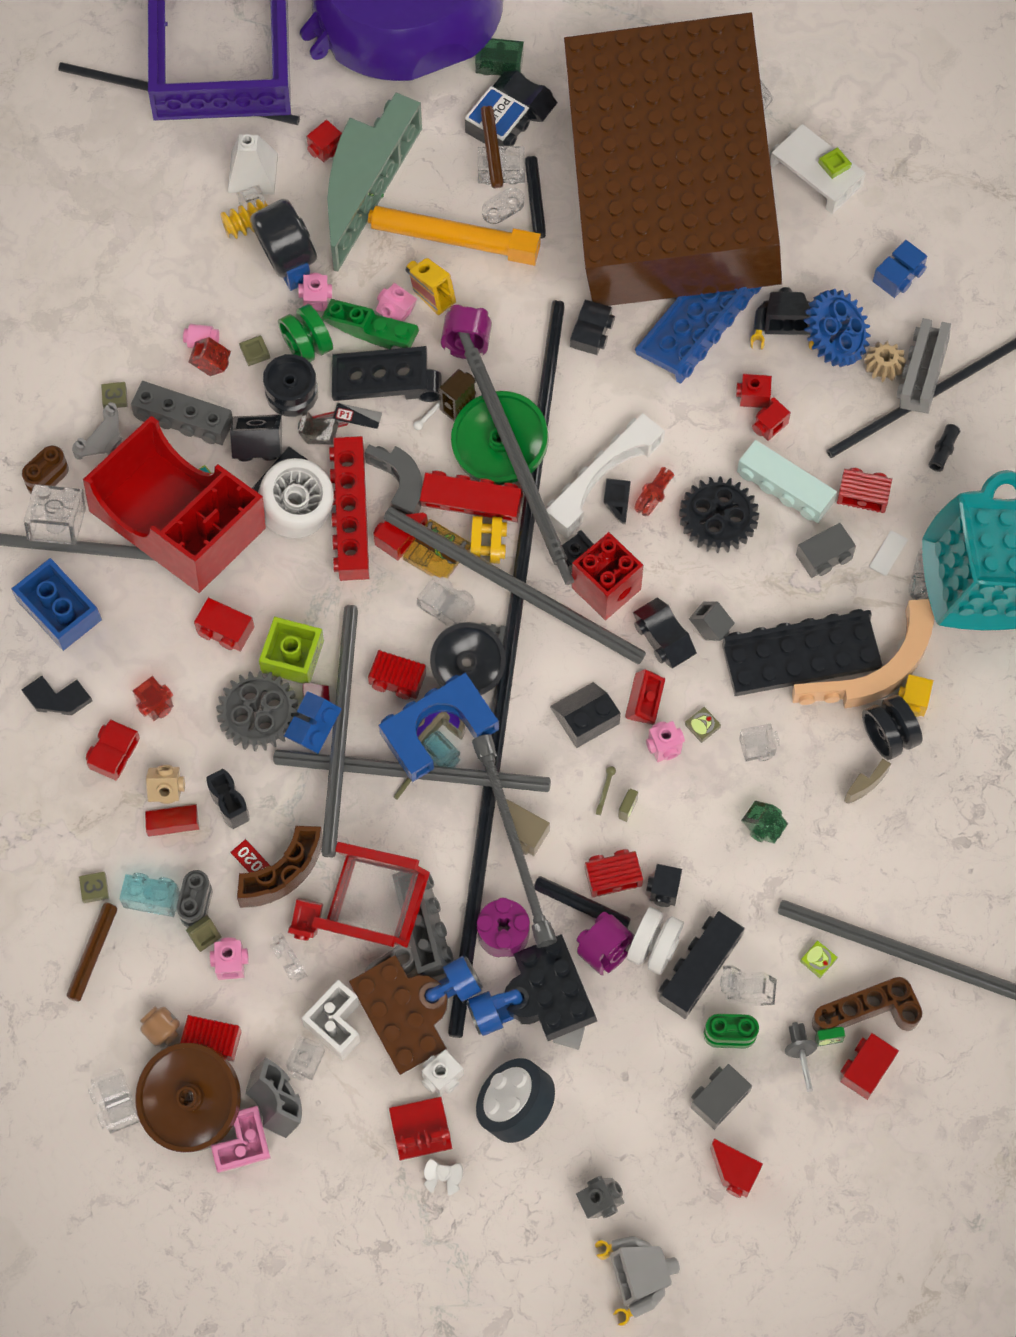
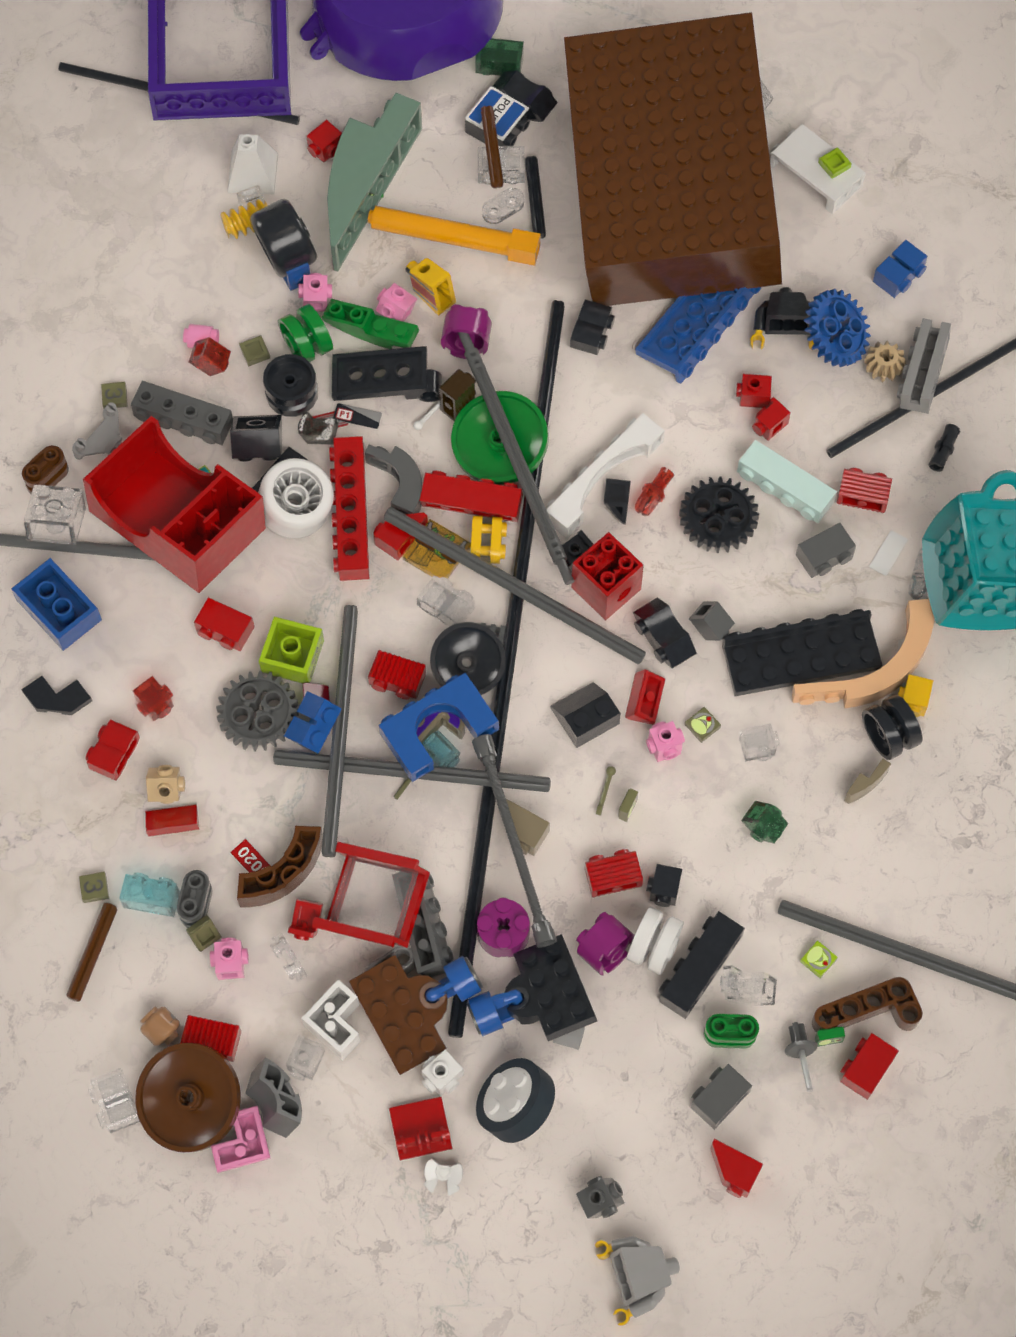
(227, 798): black brick -> none
(576, 900): black axle -> none

